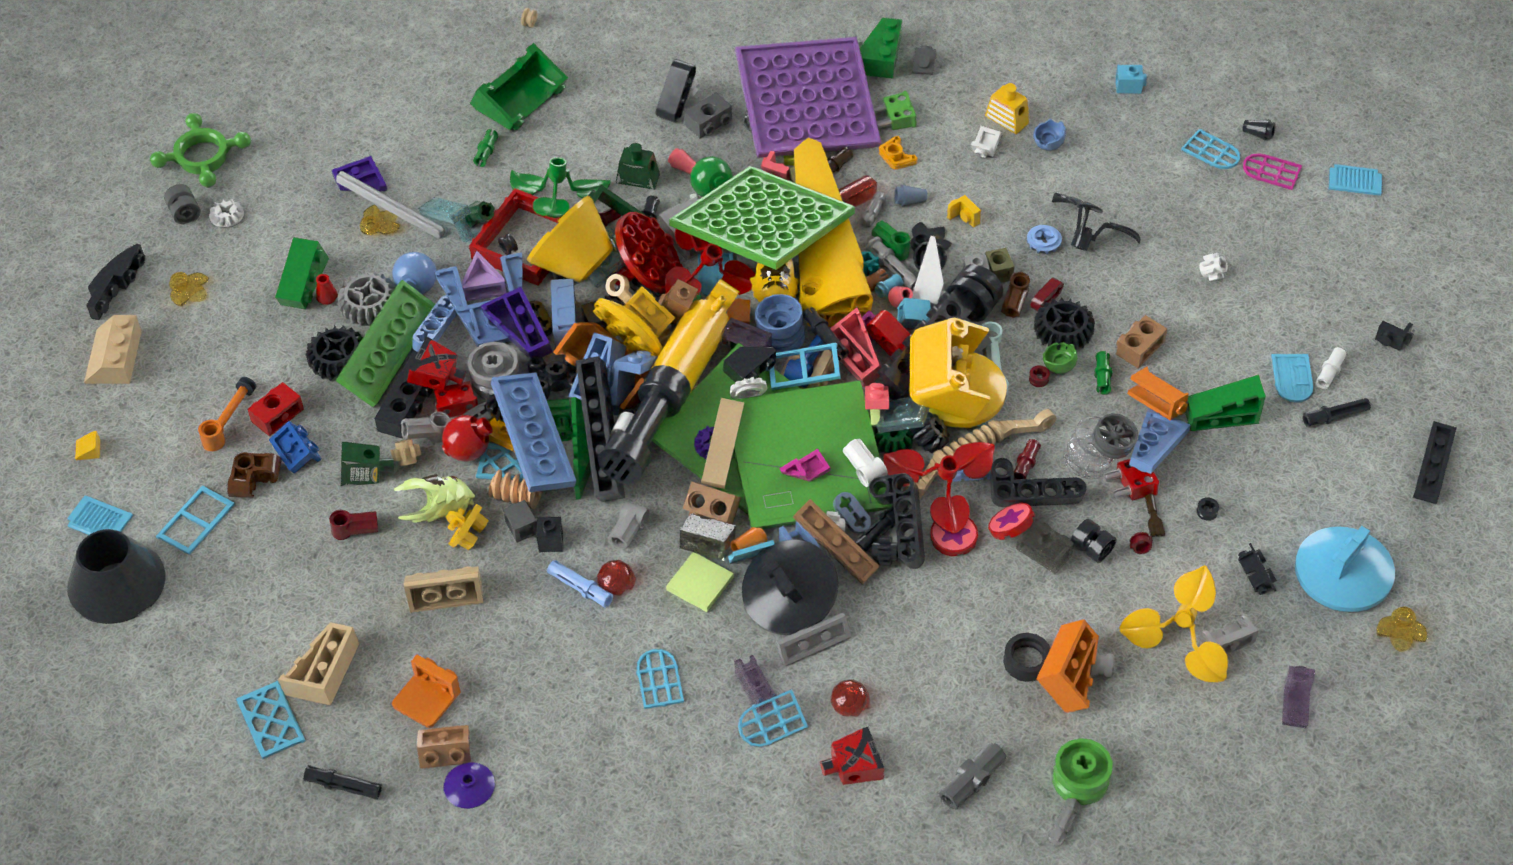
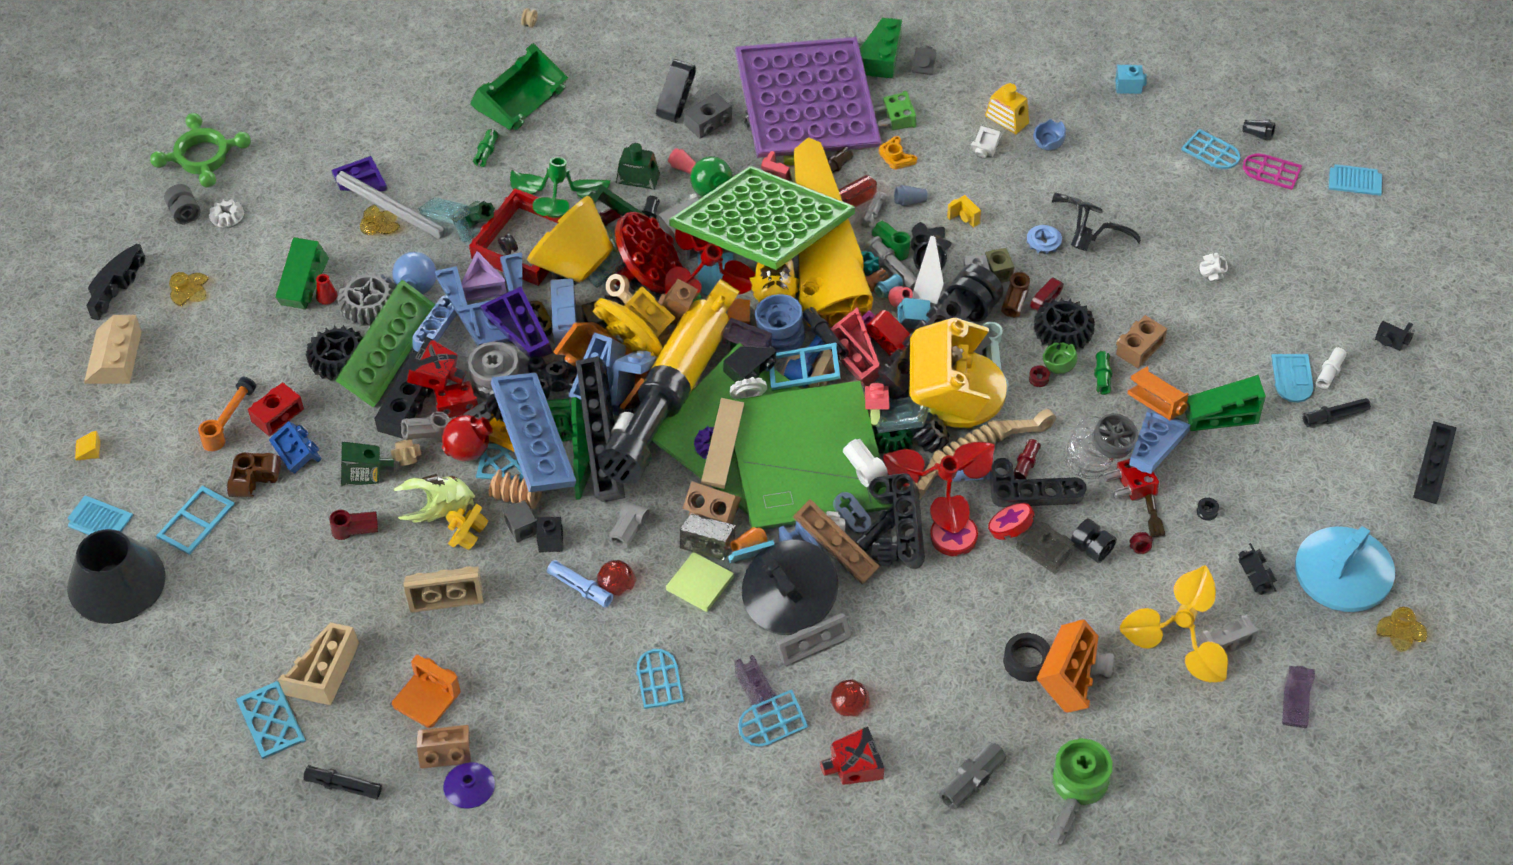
(807, 468): dark pink slope -> none

